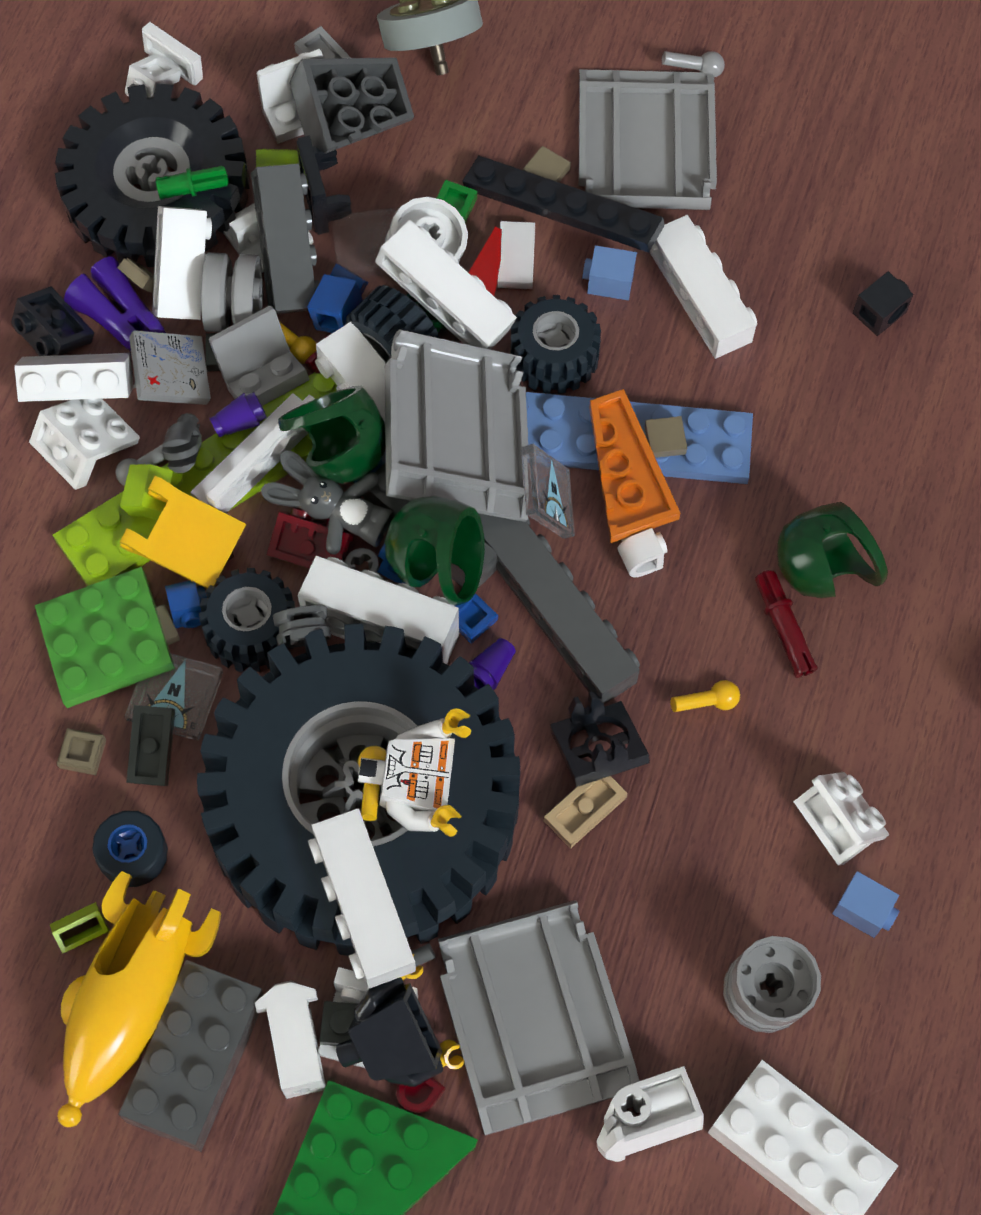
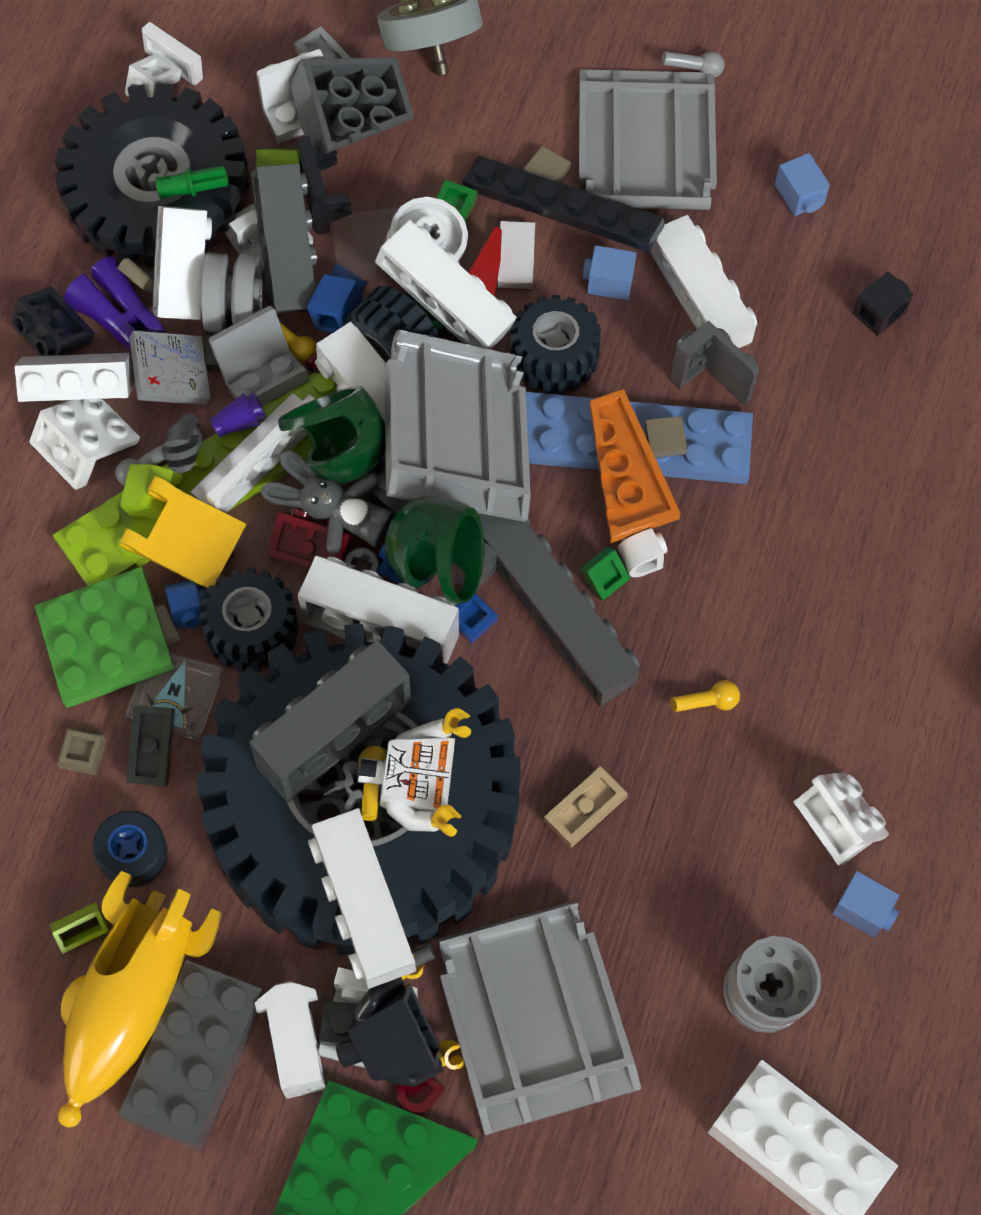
(298, 622): dark grey wheel -> none
(331, 720): none -> dark grey brick
(492, 663): dark purple cone -> none
(547, 491): clear tile -> none
(604, 763): black piece -> none
(605, 573): none -> green plate
(666, 1112): white piece -> none
(713, 350): none -> dark grey bracket
(785, 623): dark red axle -> none
(802, 185): none -> medium blue brick
(817, 549): dark green piece -> none

